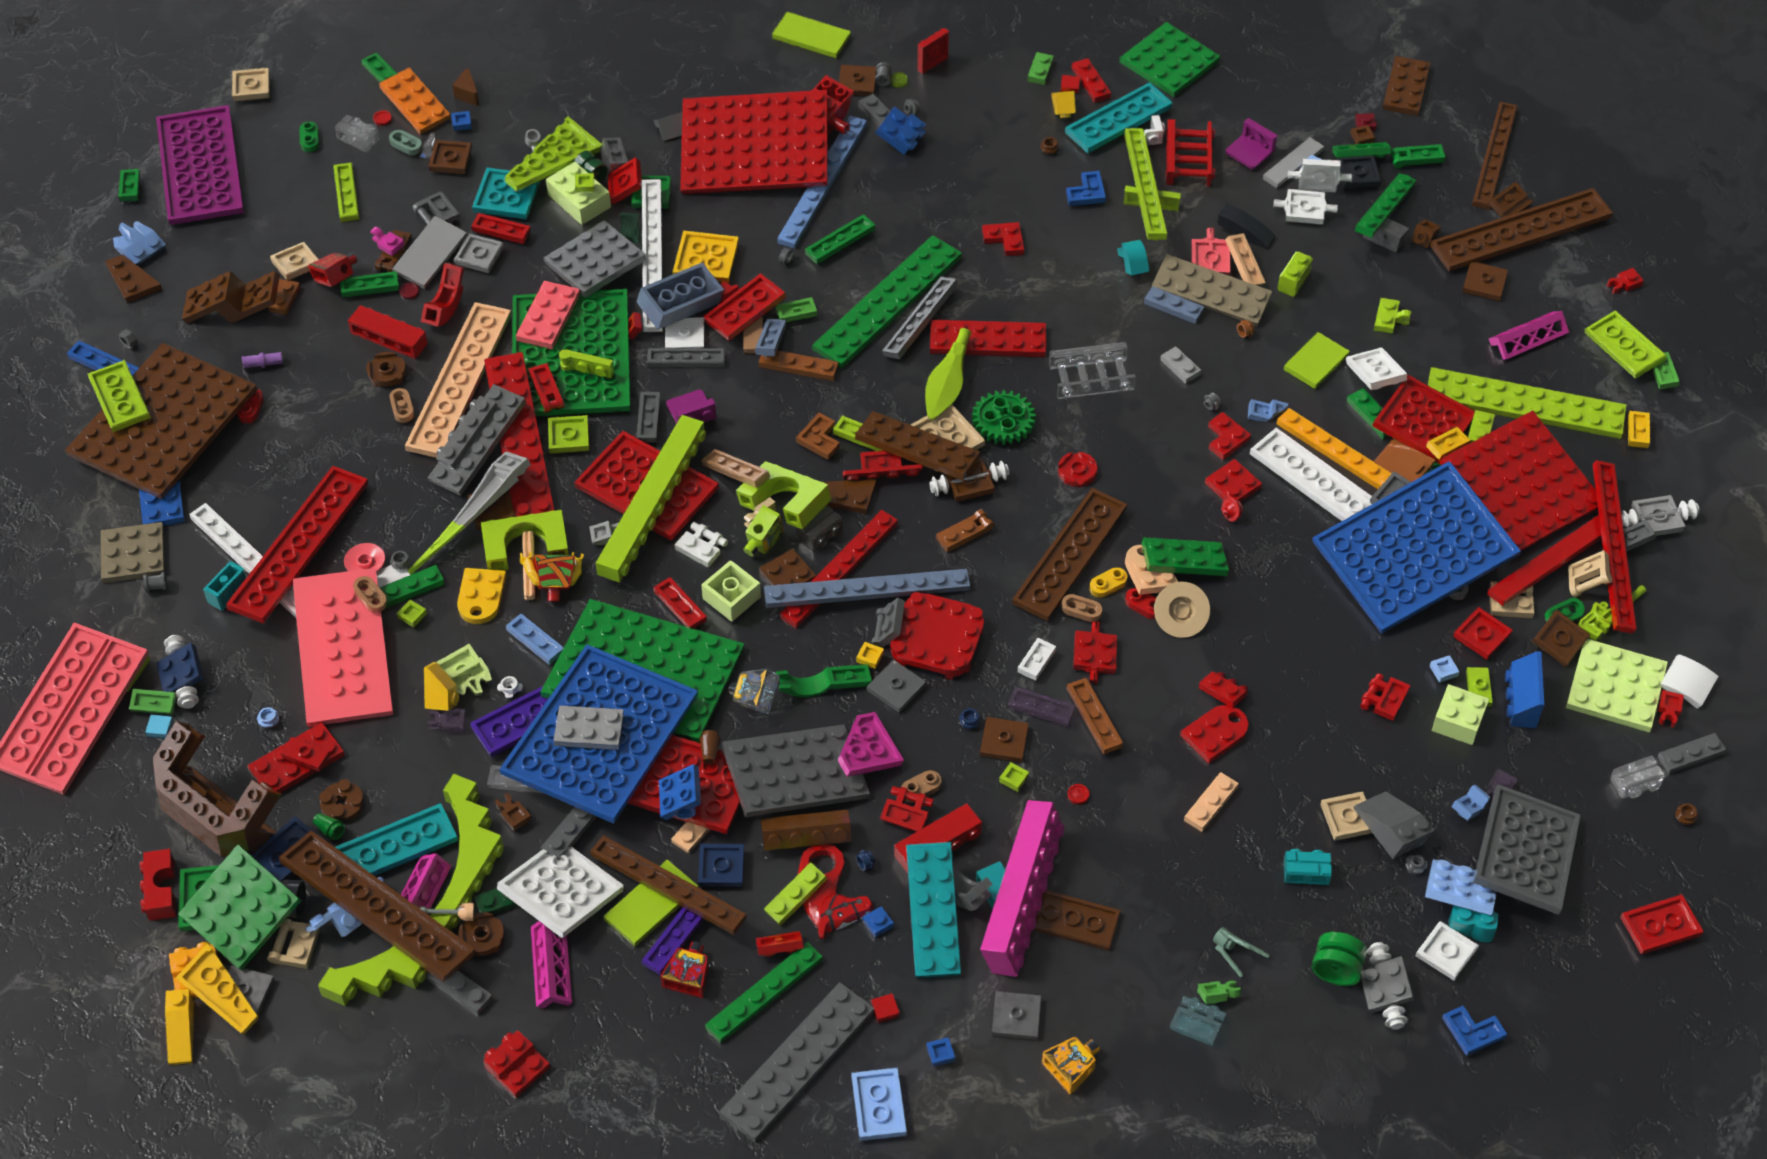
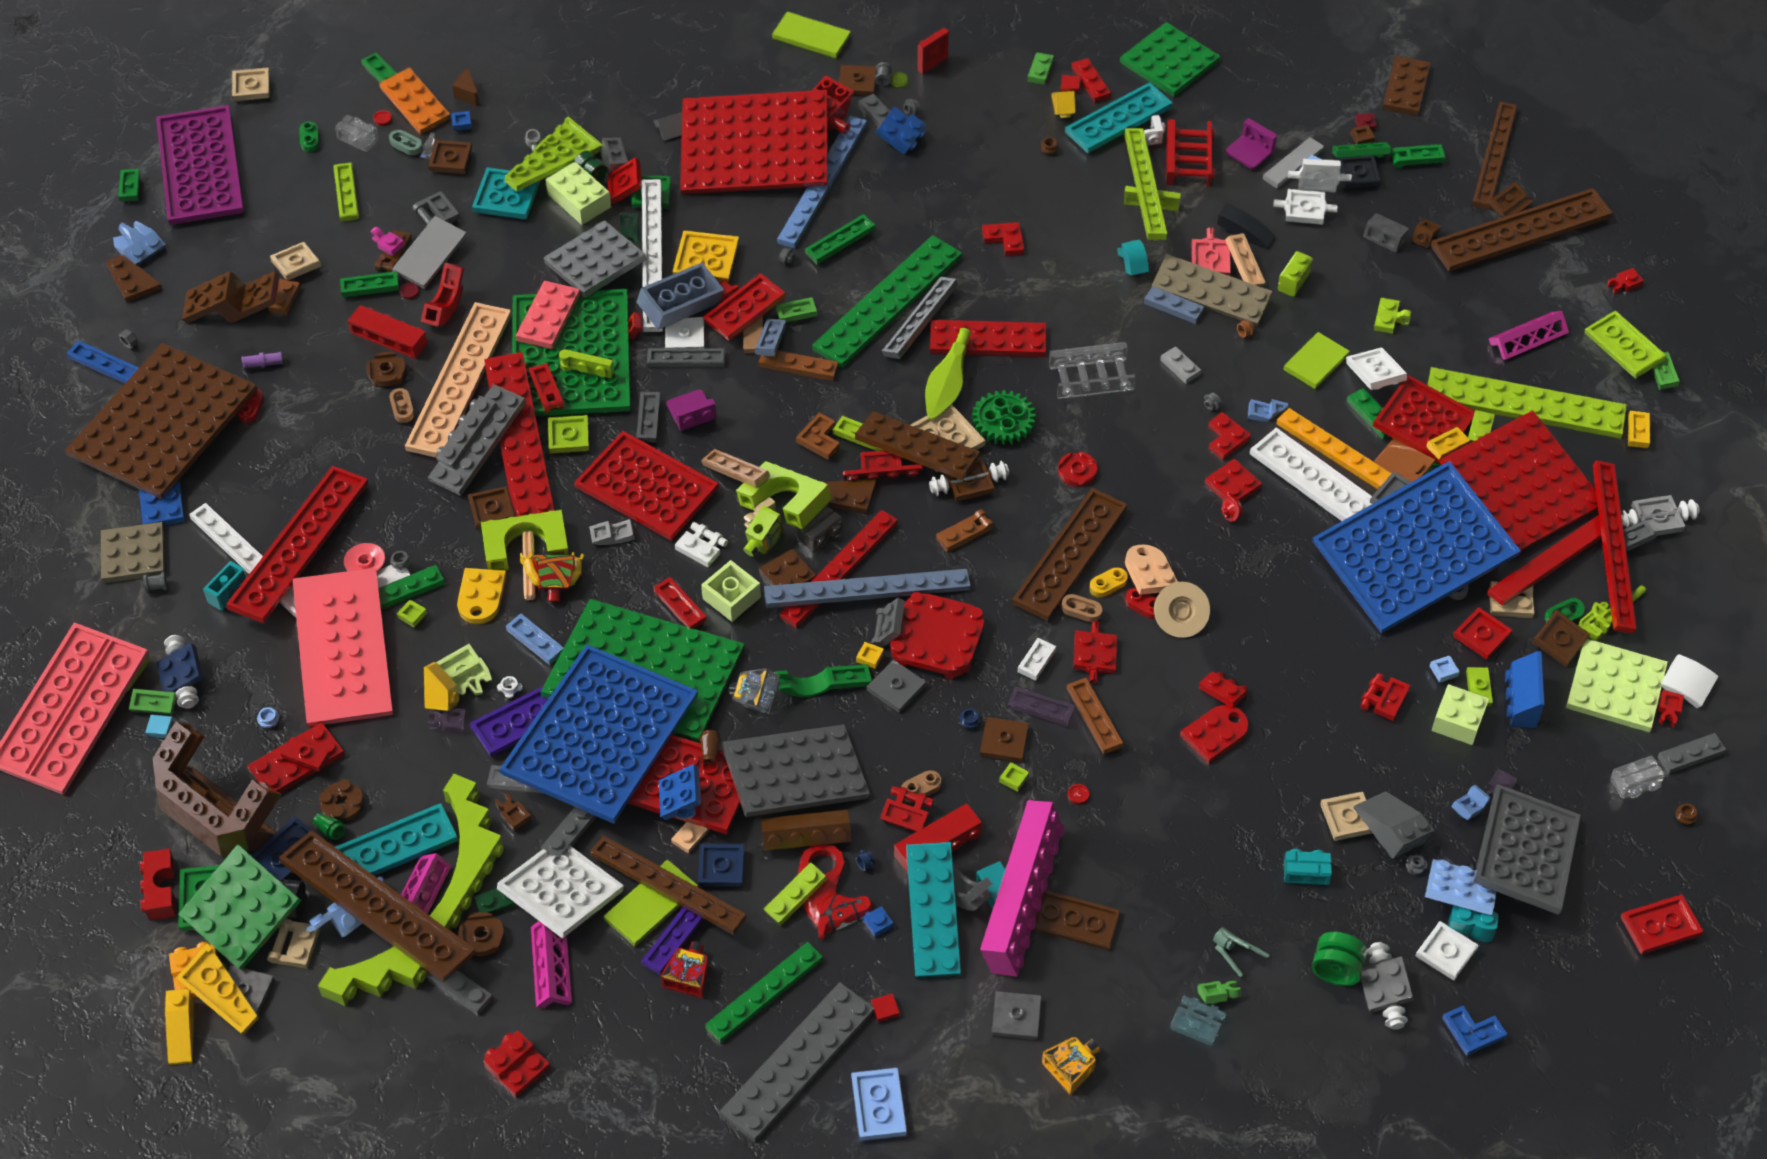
(118, 396): lime tile -> none
(332, 268): red torso -> none
(371, 595): medium nougat plate -> none
(464, 911): hinge -> none
(478, 253): light grey plate -> none
(496, 482): light grey plate -> none
(501, 228): red plate -> none
(584, 182): lime plate -> none
(589, 727): light grey plate -> none
(650, 499): lime brick -> none
(779, 943): red plate -> none
(868, 747): dark pink plate -> none
(940, 1052): blue plate -> none
(1091, 191): blue plate -> none
(1184, 556): green plate -> none
(1211, 802): light nougat plate -> none
(1385, 205): green plate -> none
(1485, 281): reddish brown plate -> none
(1587, 569): tan plate -> none

